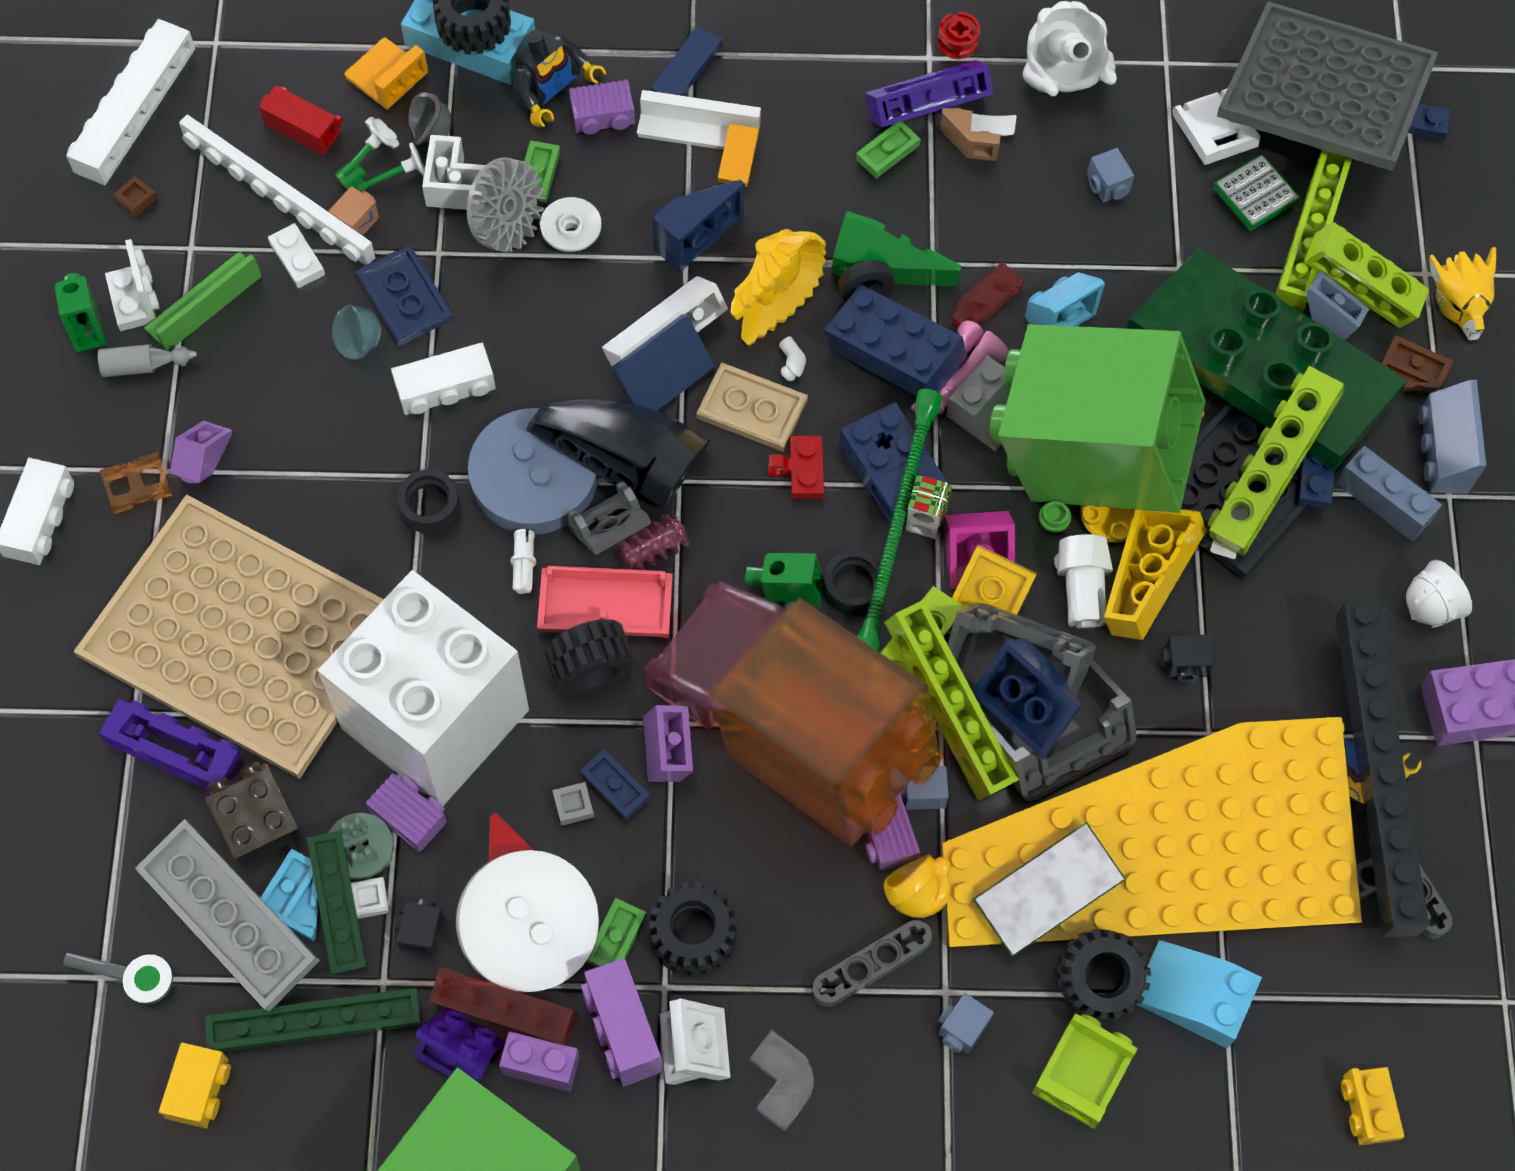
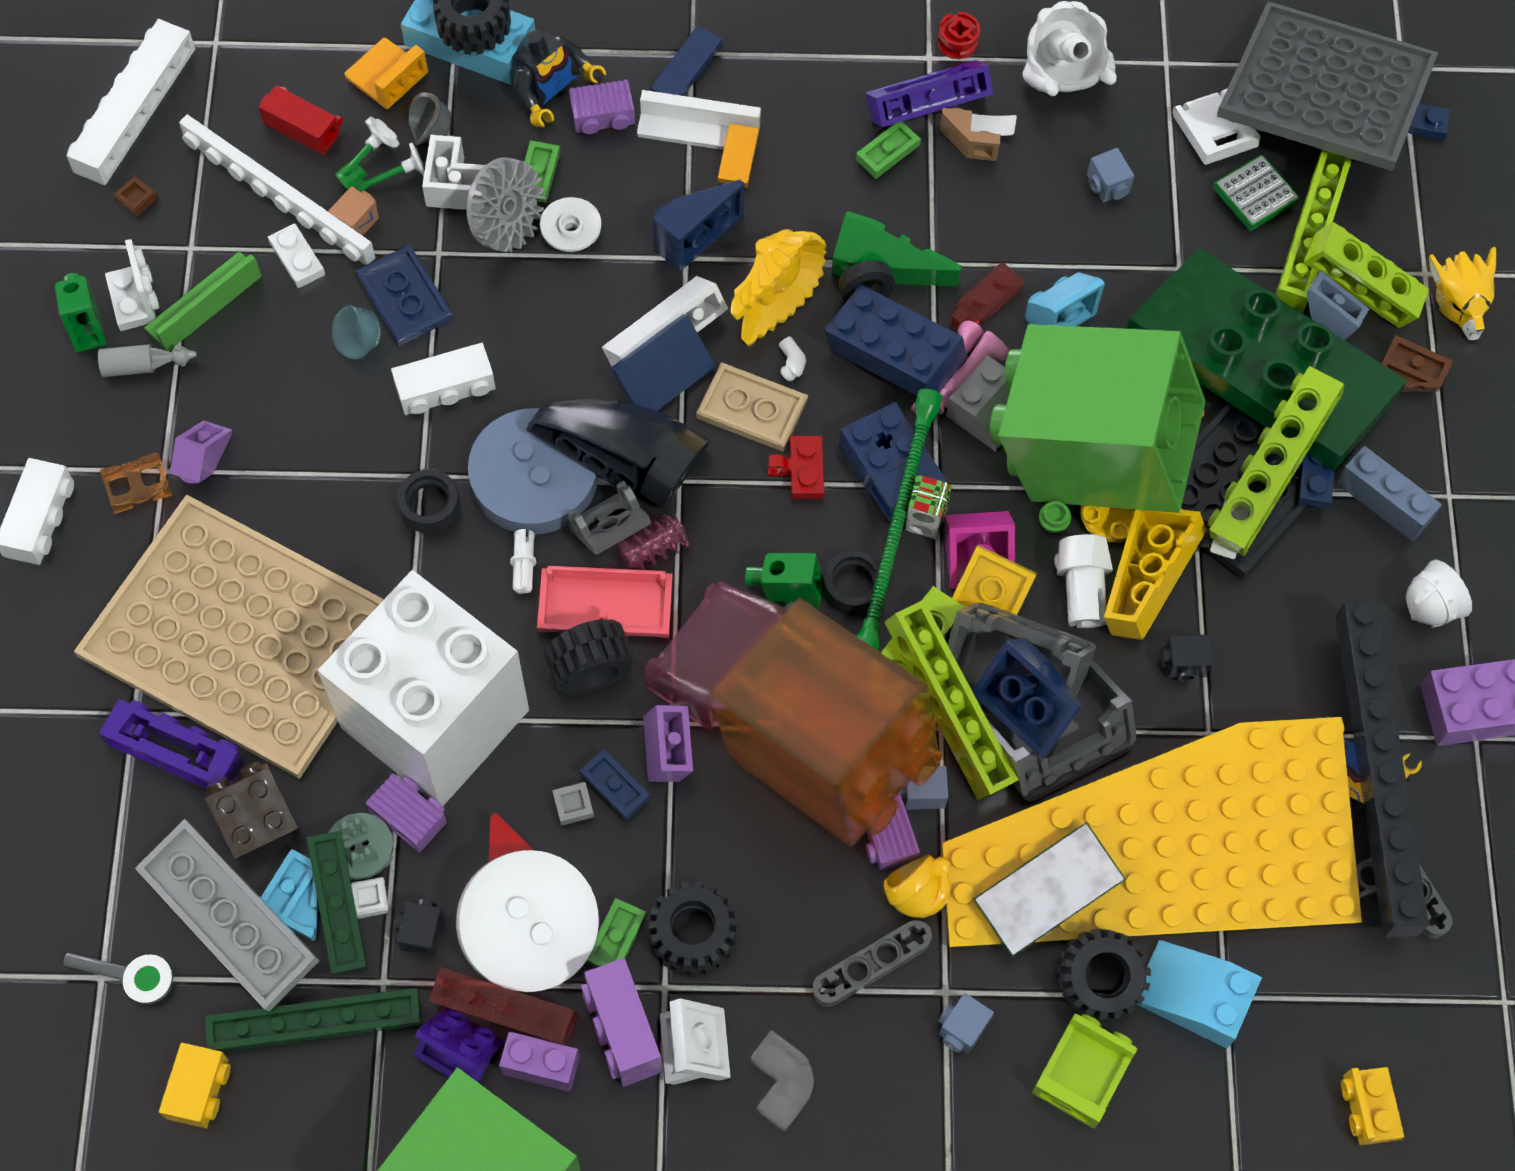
(1452, 438): sand blue slope -> none

